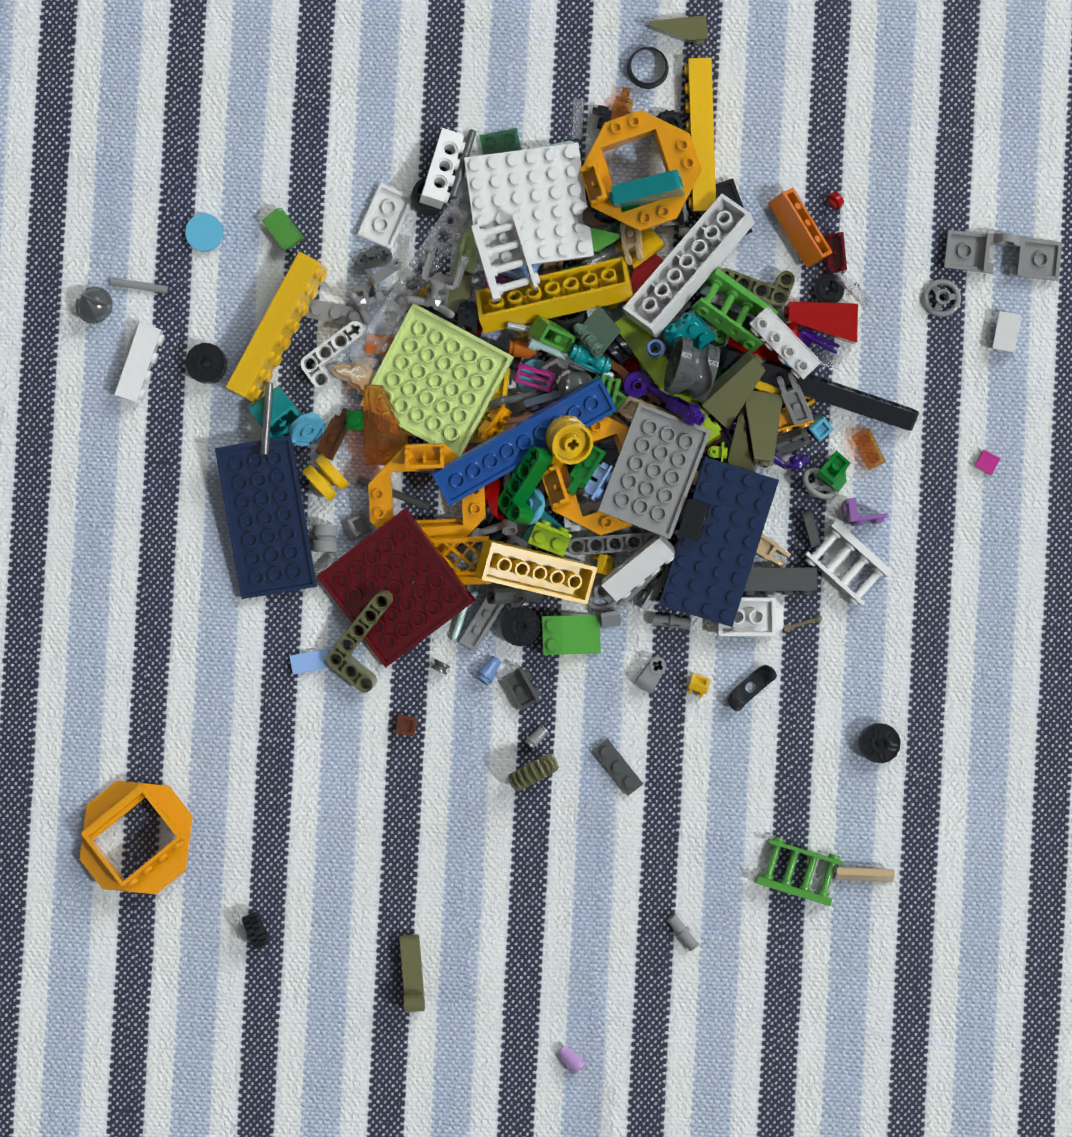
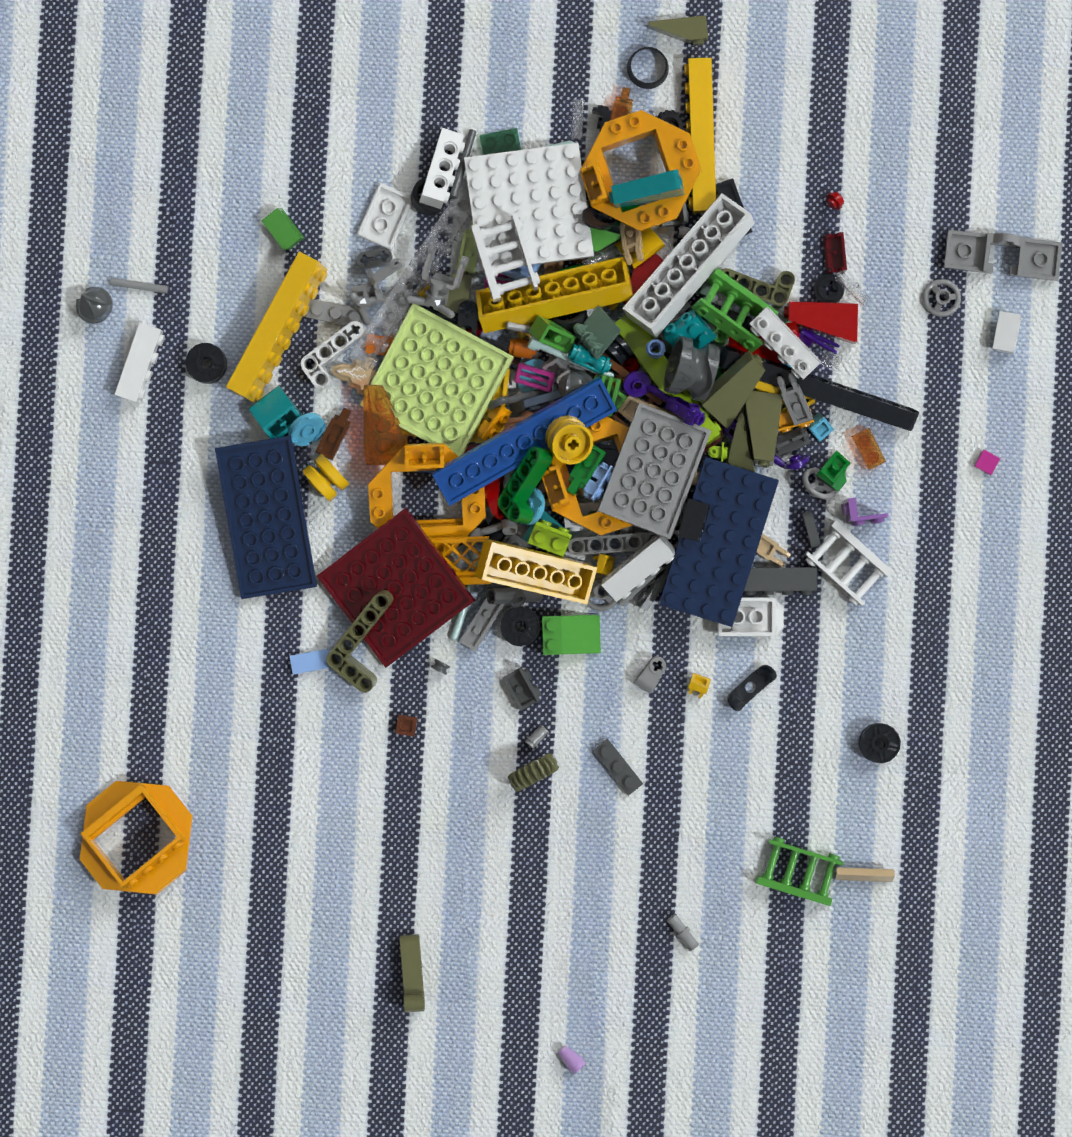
(204, 232): medium azure tile -> none
(255, 930): black tyre -> none
(266, 419): flat silver bar -> none
(325, 538): light grey wheel -> none
(355, 421): green brick -> none
(355, 526): light grey slope -> none
(399, 495): dark grey bar -> none
(488, 670): medium blue cone -> none
(610, 619): light grey slope -> none
(671, 621): light grey pin -> none
(787, 628): dark tan hinge -> none
(800, 227): orange brick -> none

